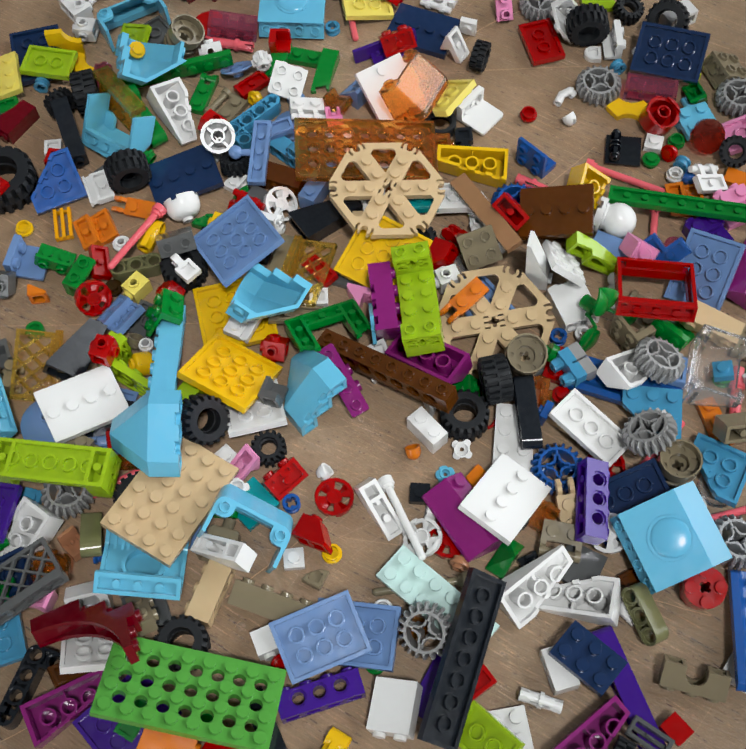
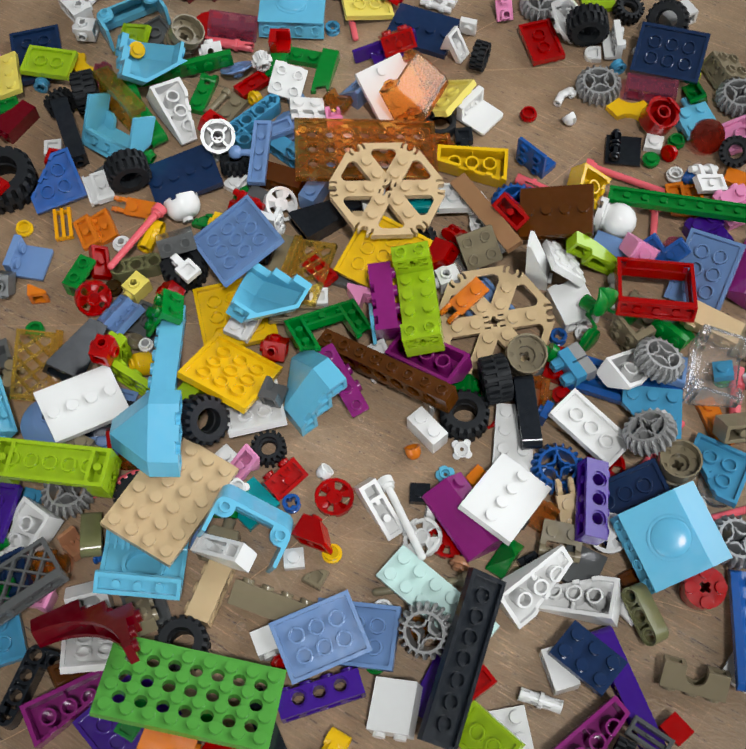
(54, 259): green bracket -> none
(59, 39): yellow tile -> none
(682, 162): dark azure bush -> none

